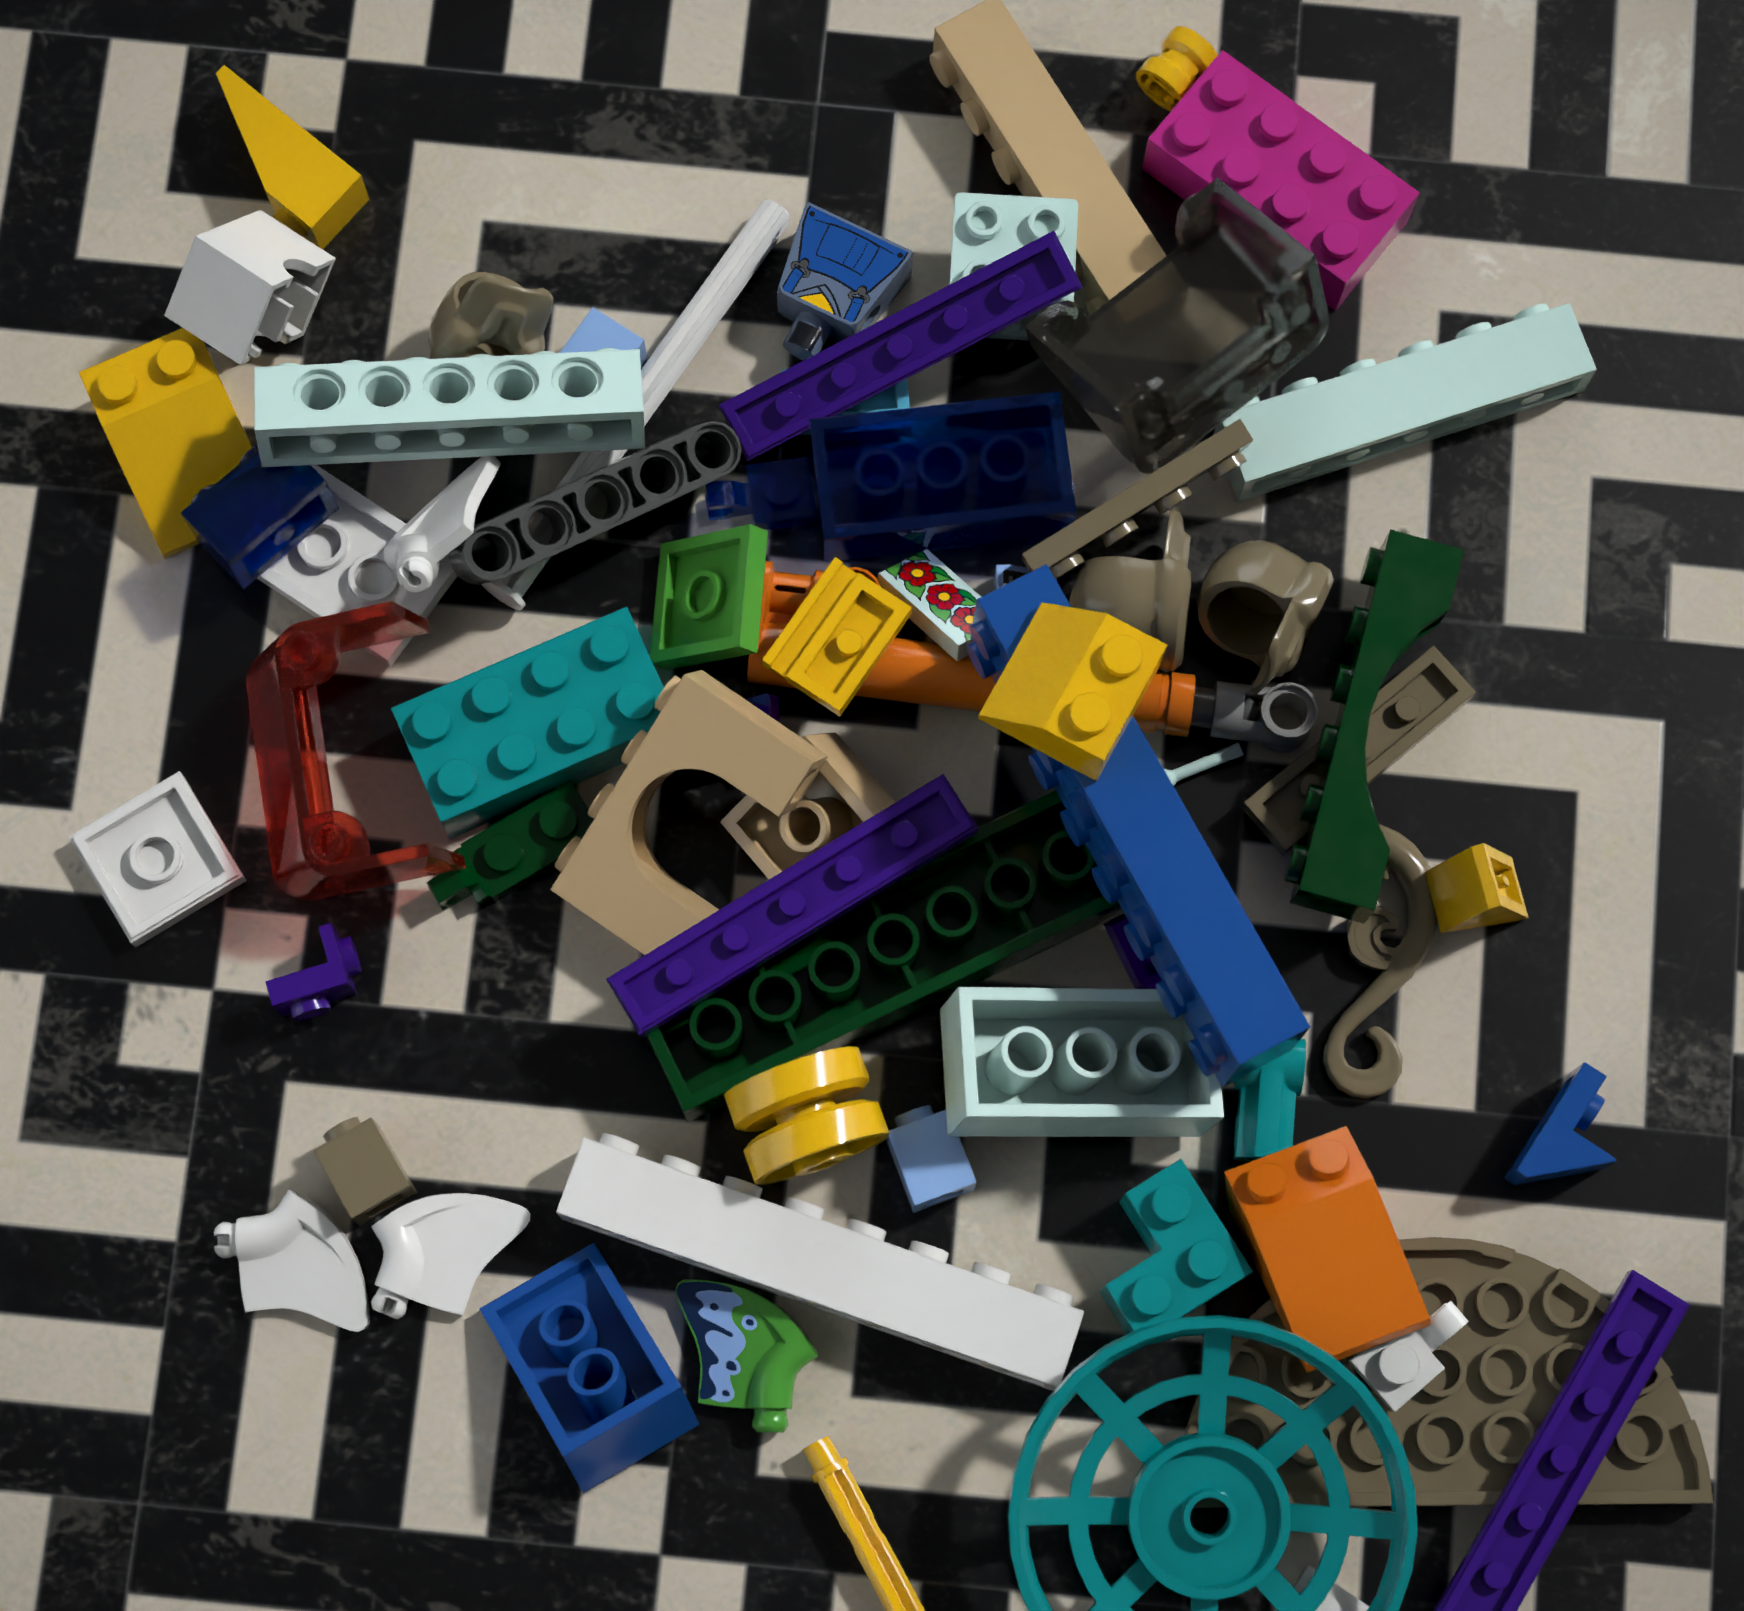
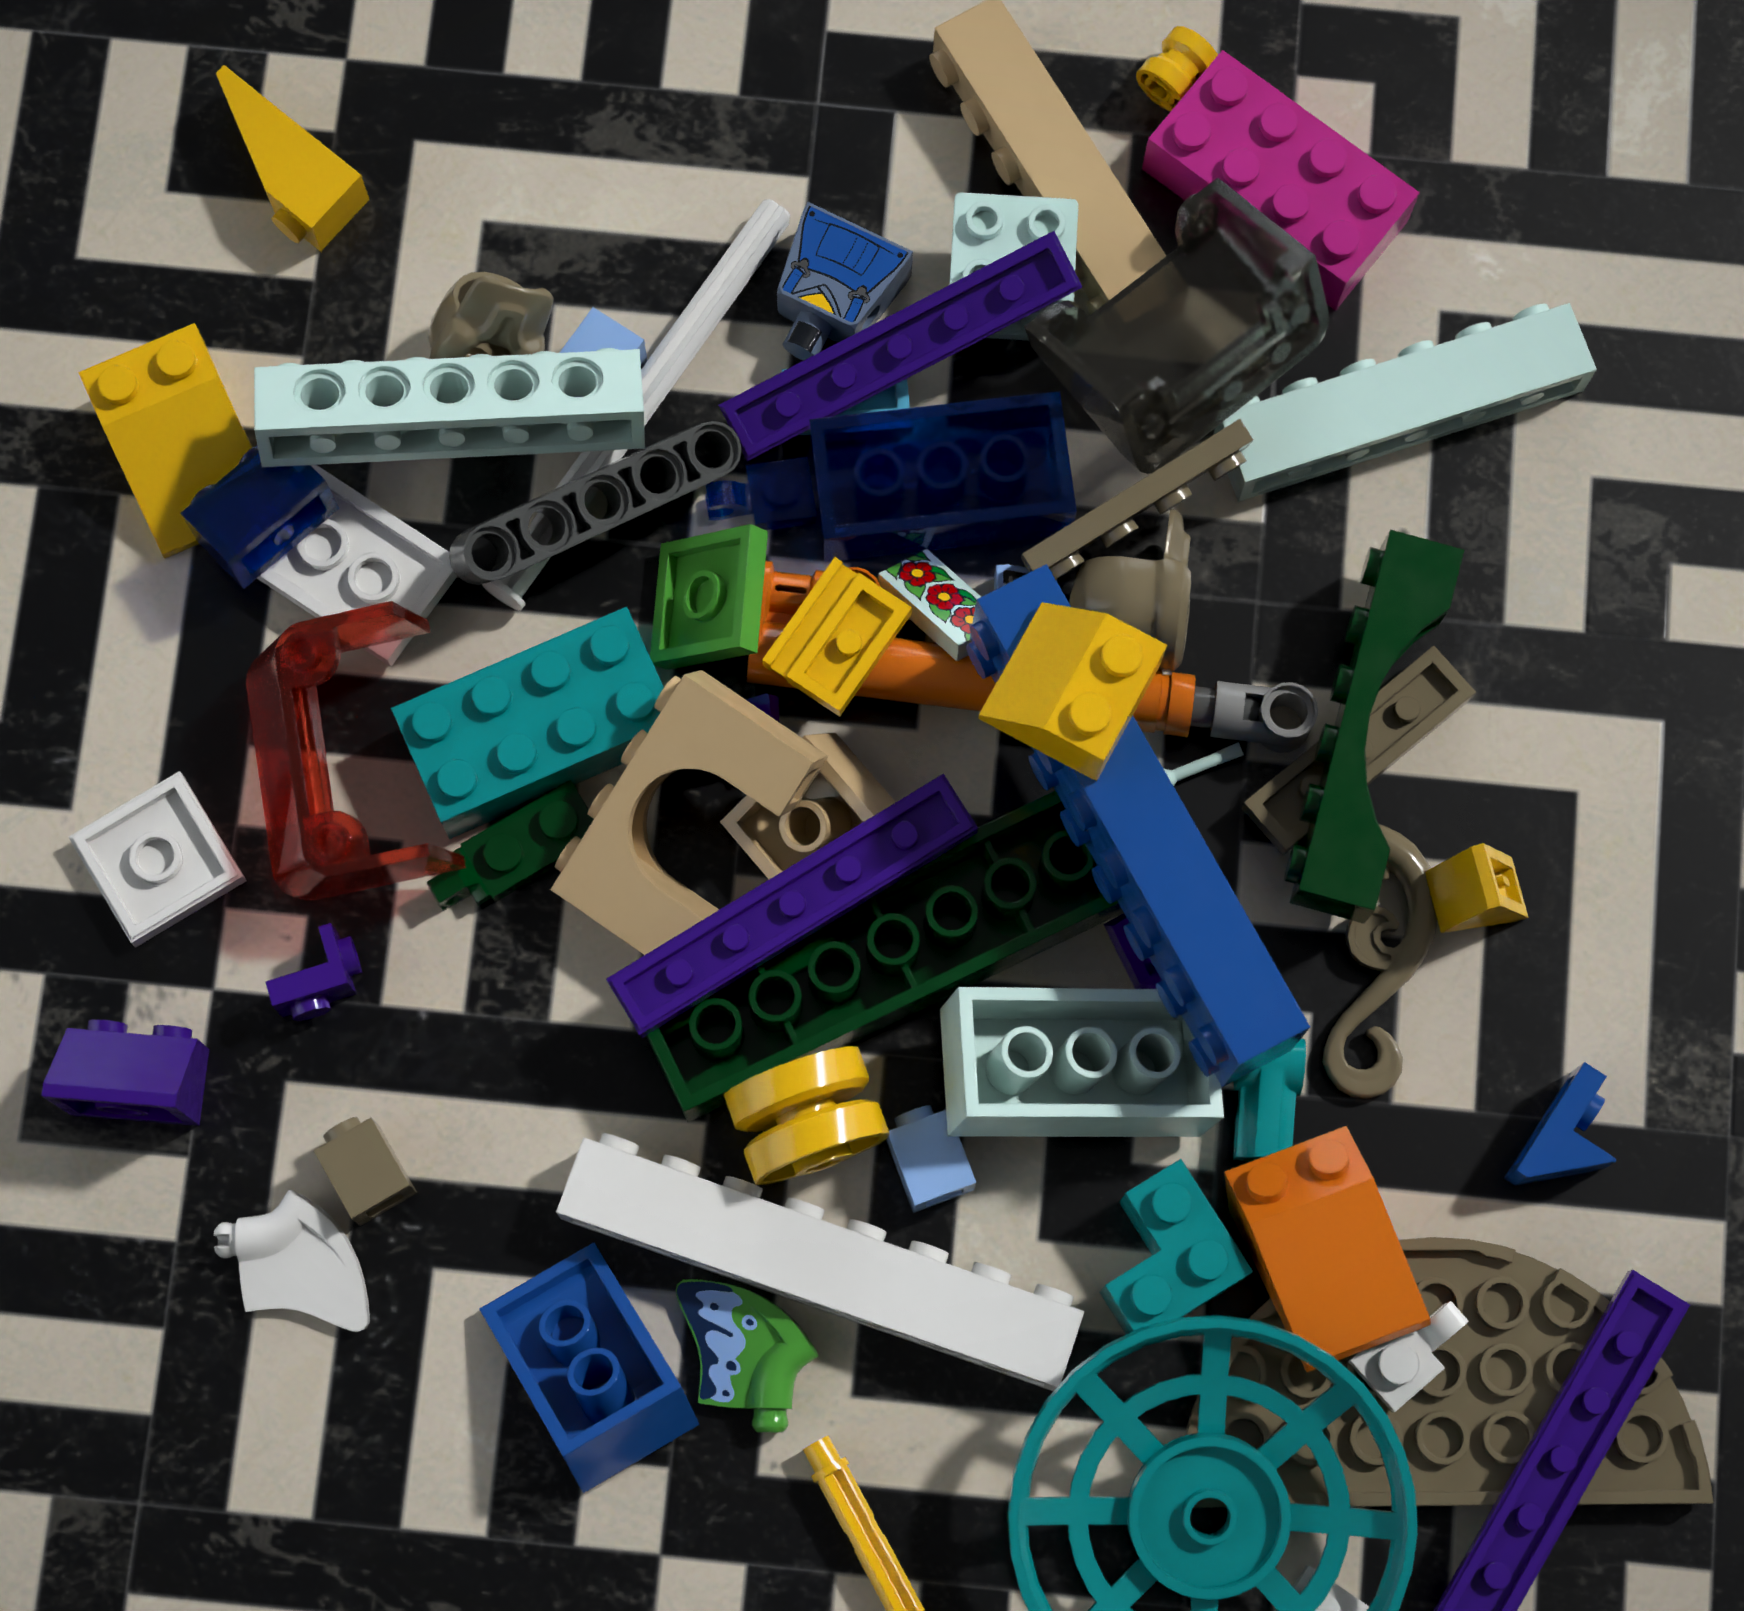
(129, 1074): none -> dark purple slope
(247, 284): white piece -> none
(439, 527): white arm -> none
(440, 1248): white arm -> none
(1262, 605): dark tan piece -> none

